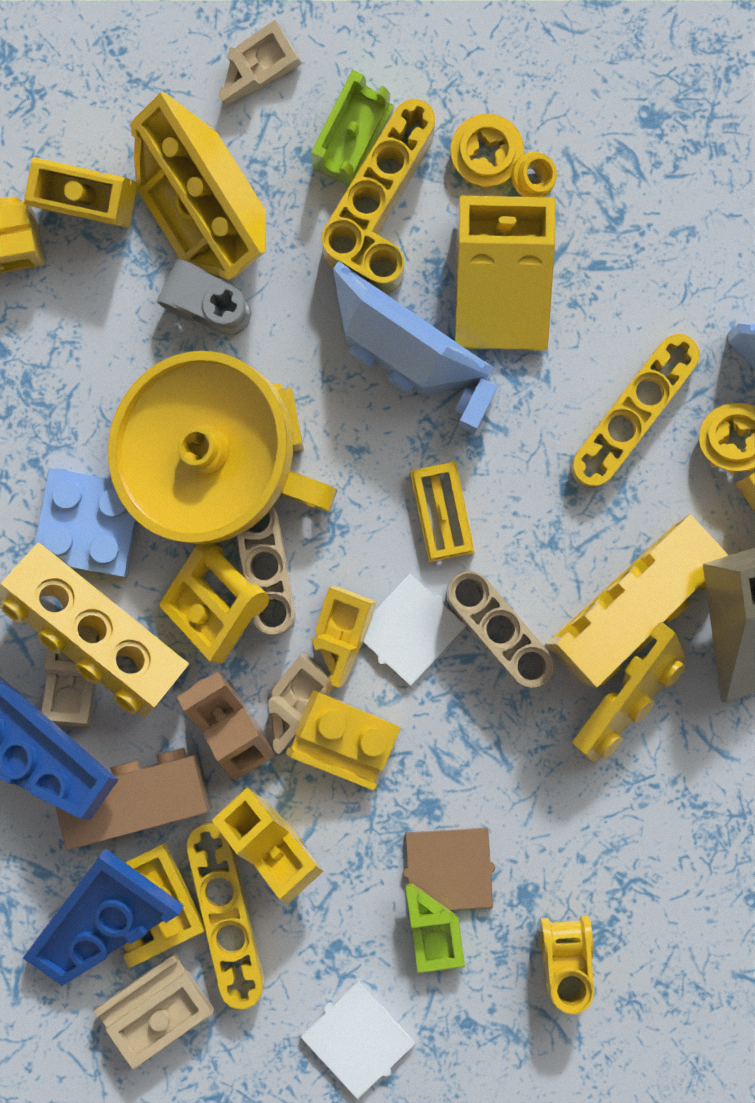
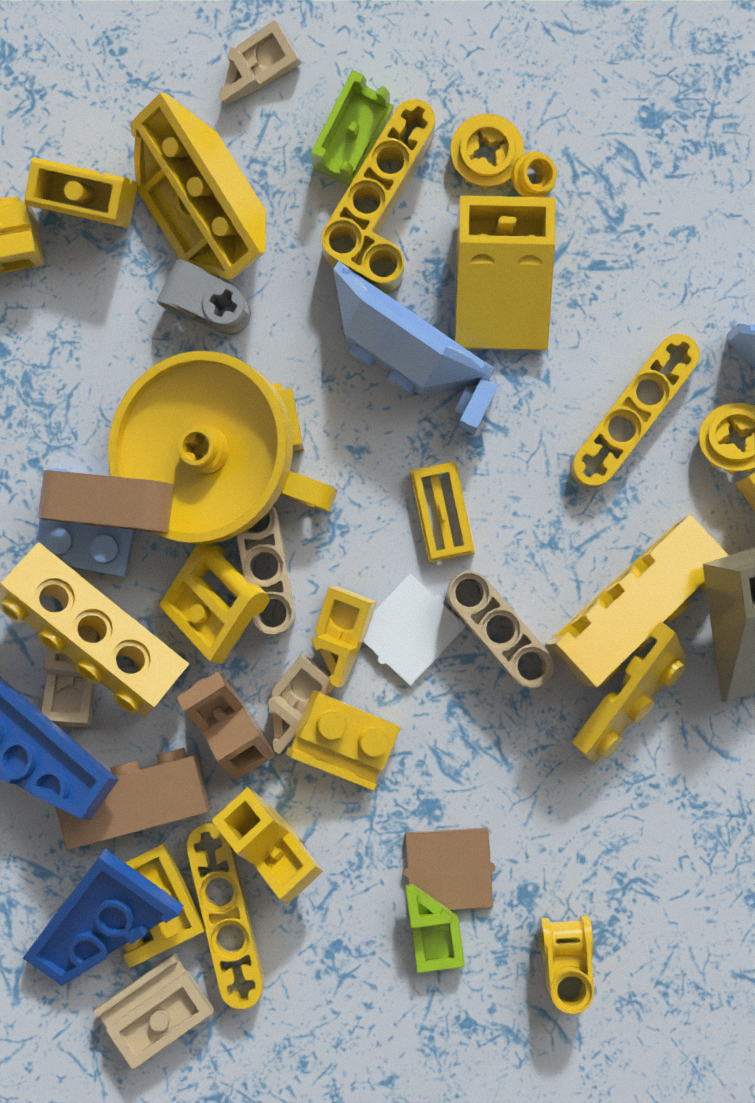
(106, 501): none -> medium nougat beam
(357, 1039): white piece -> none

